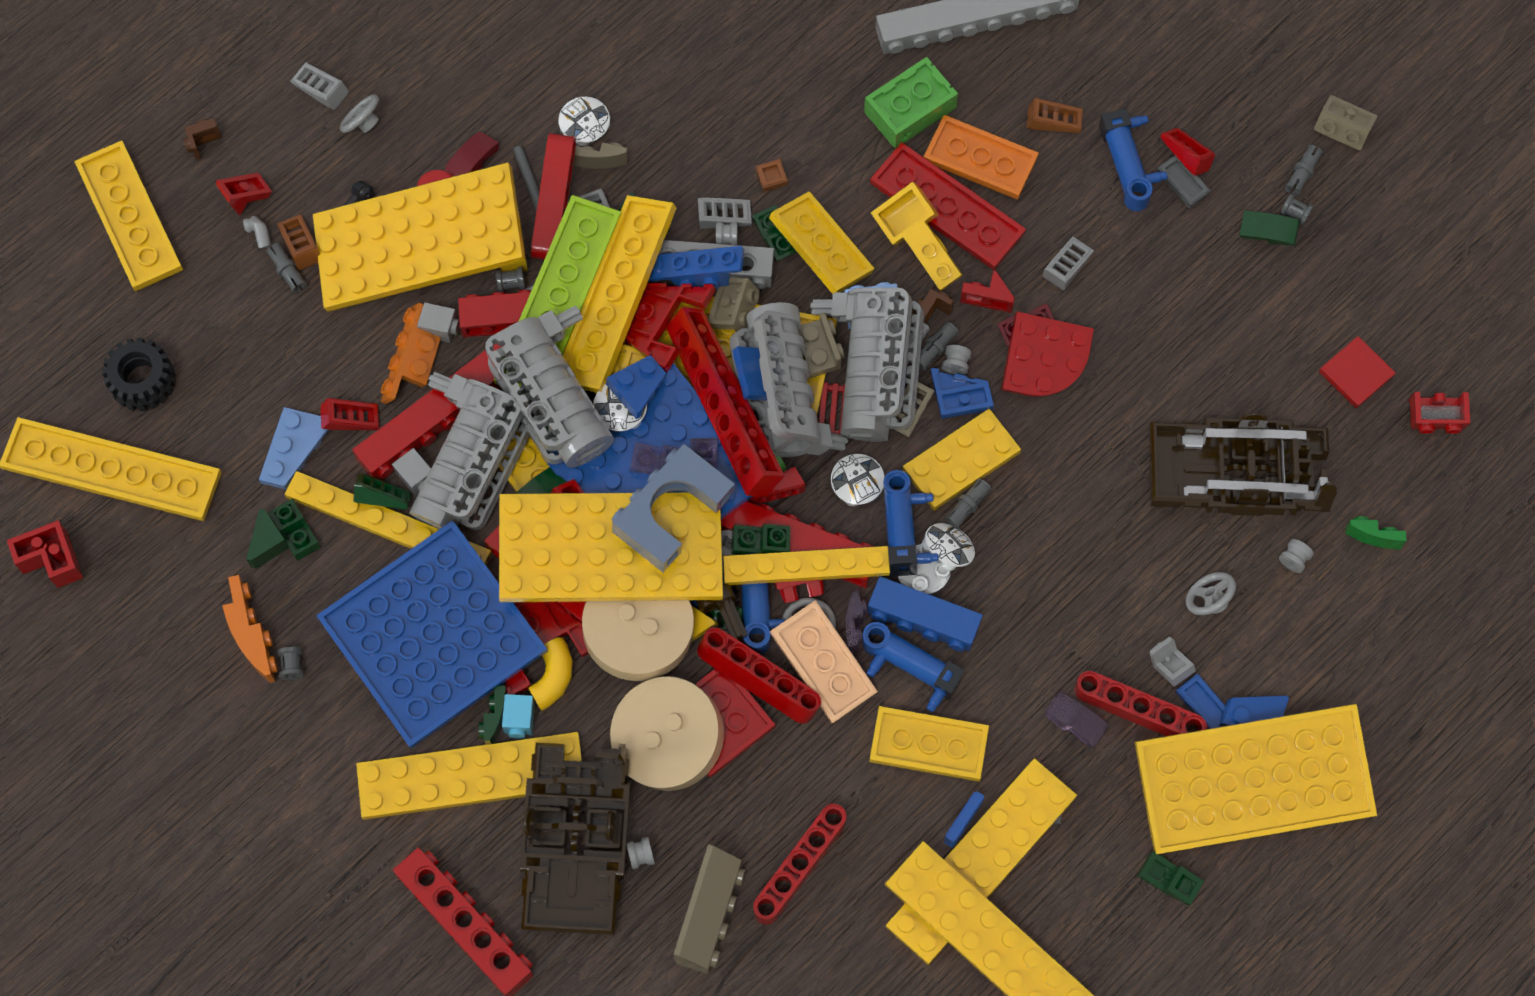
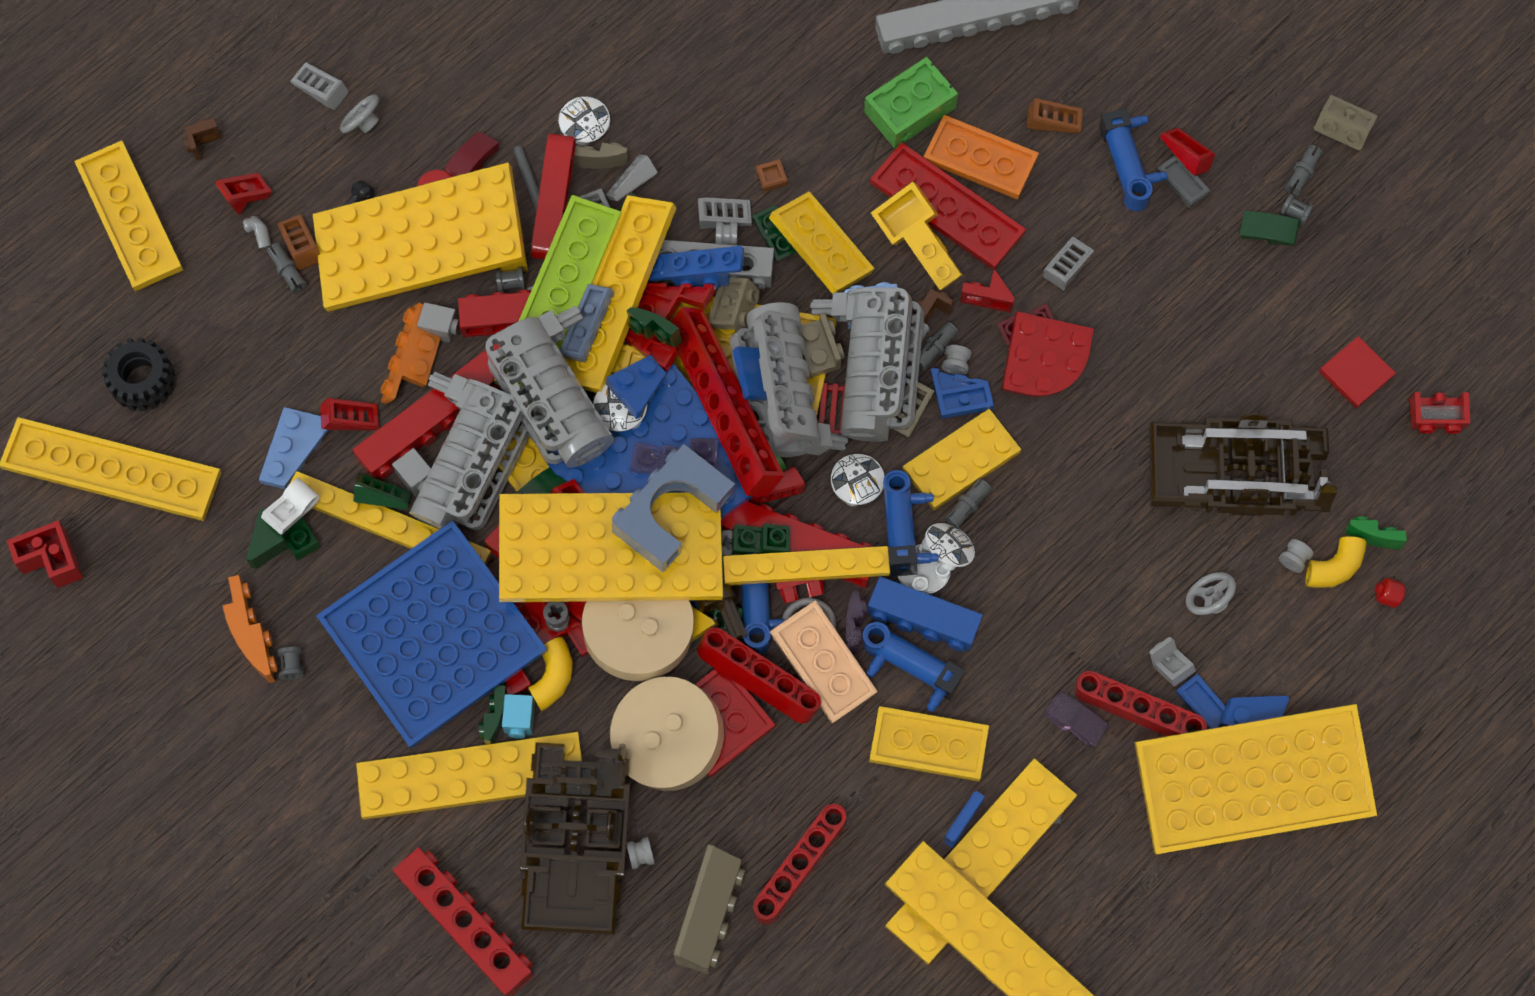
(291, 506): none -> white plate
(551, 622): none -> dark grey bush
(582, 334): none -> sand blue tile
(634, 176): none -> light grey slope
(650, 323): none -> dark green slope
(1170, 879): dark green slope -> none
(1339, 568): none -> yellow cylinder
(1390, 592): none -> red piece

